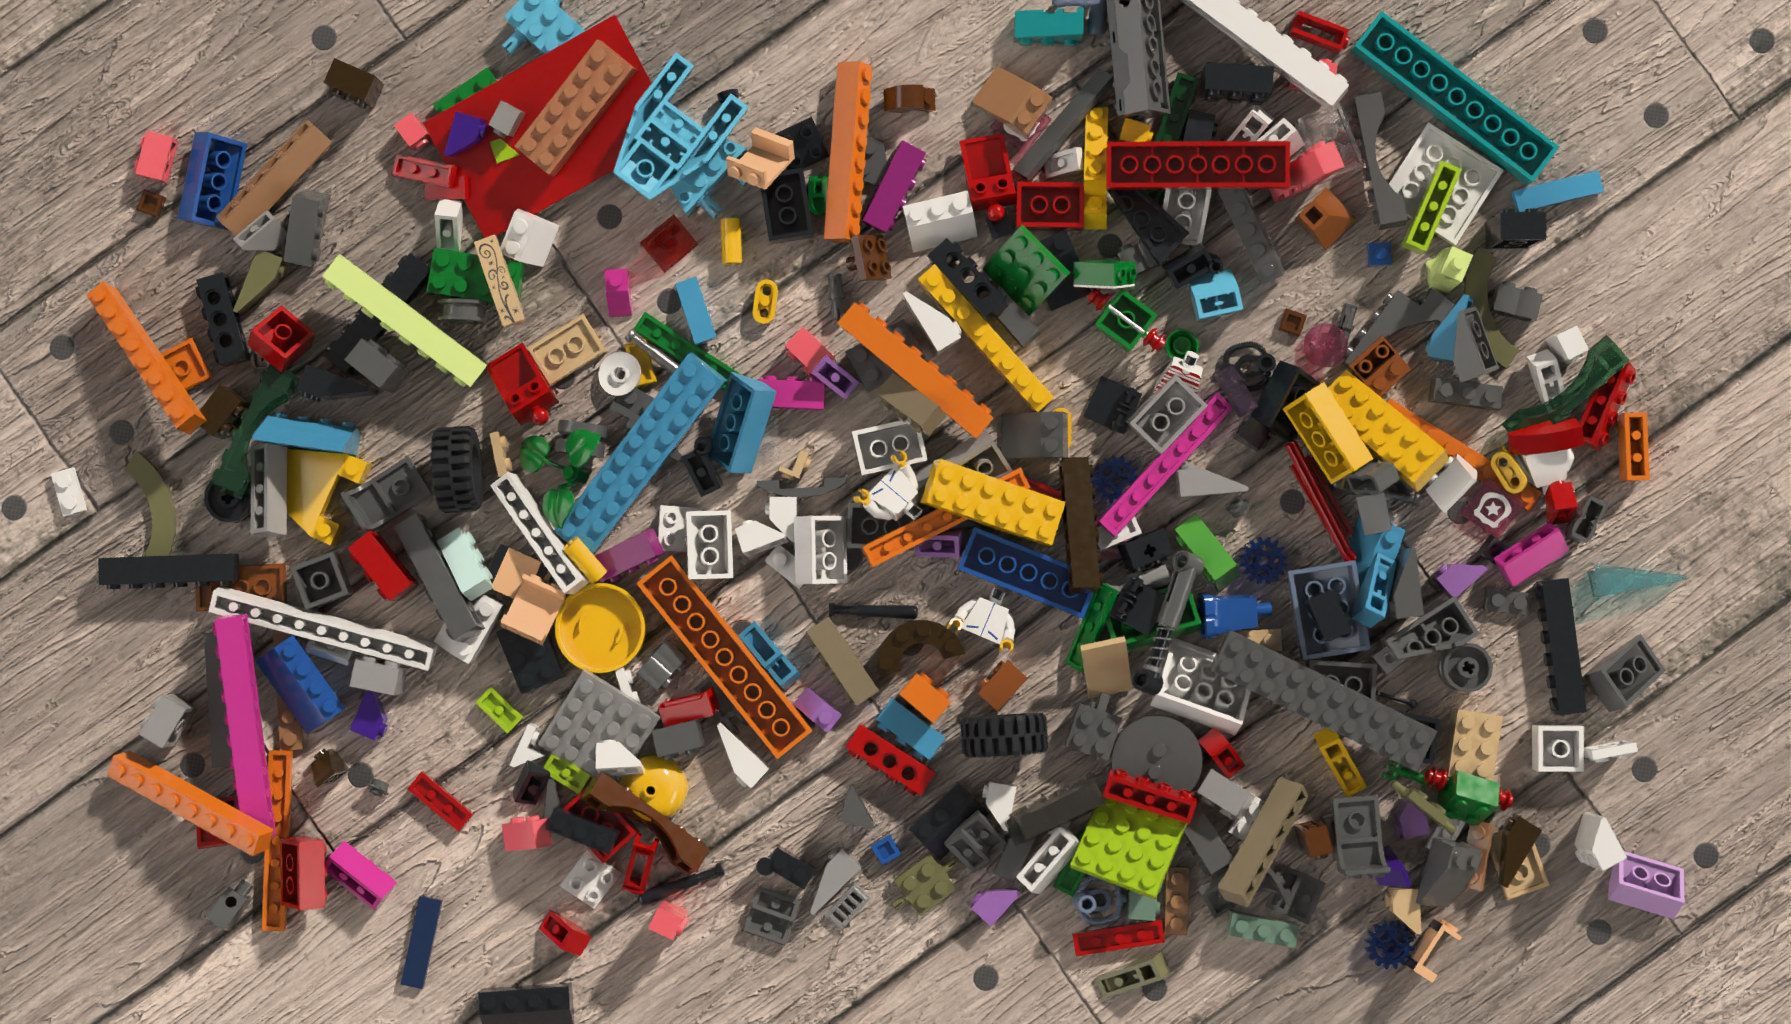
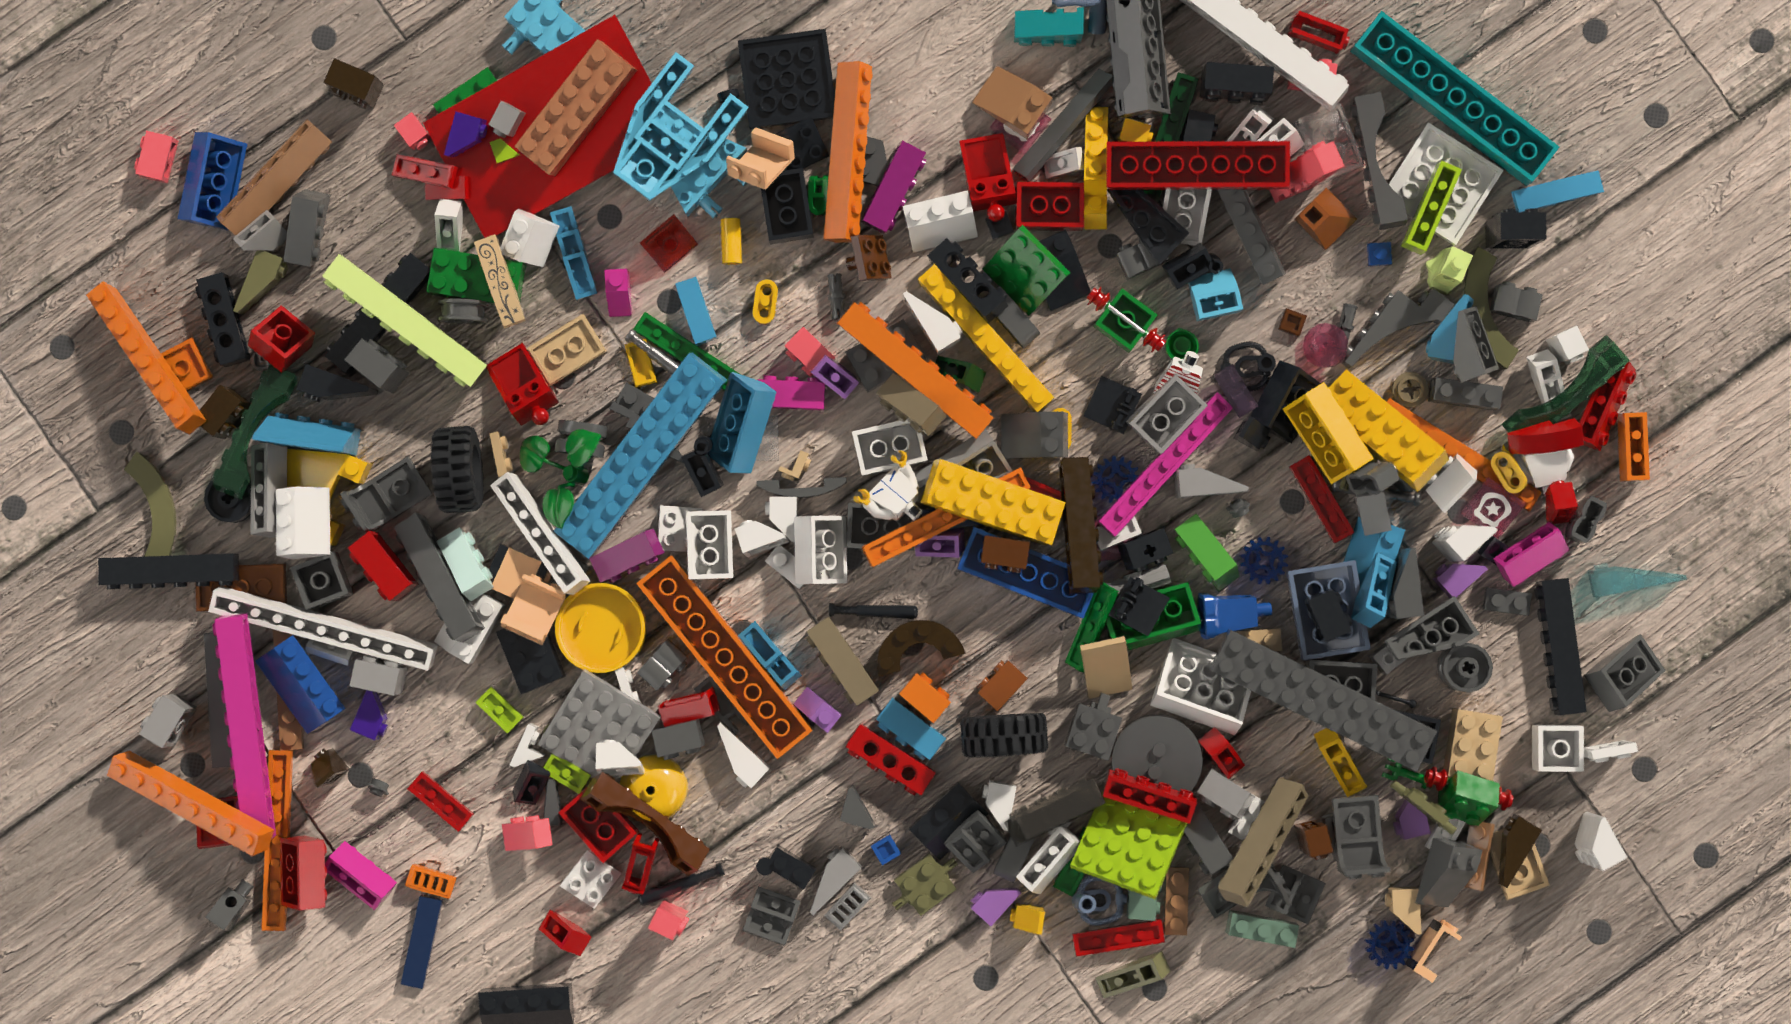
(68, 492): white plate -> none
(151, 203): reddish brown tile -> none
(302, 522): none -> white slope
(433, 873): none -> orange slope
(574, 253): none -> dark azure slope
(582, 830): black brick -> none
(584, 560): yellow piece -> none
(611, 370): white dish -> none
(787, 78): none -> black plate
(908, 98): reddish brown brick -> none
(965, 373): none -> dark green arch
(987, 620): white torso -> none
(1005, 553): none -> reddish brown brick
(1027, 918): none -> yellow slope
(1104, 274): green piece -> none
(1186, 569): piece -> none
(1320, 501): red axle -> none
(1379, 366): dark orange slope -> none
(1398, 874): dark purple slope -> none
(1415, 380): none -> dark tan gear
(1461, 541): none -> white slope
(1647, 885): lavender slope -> none

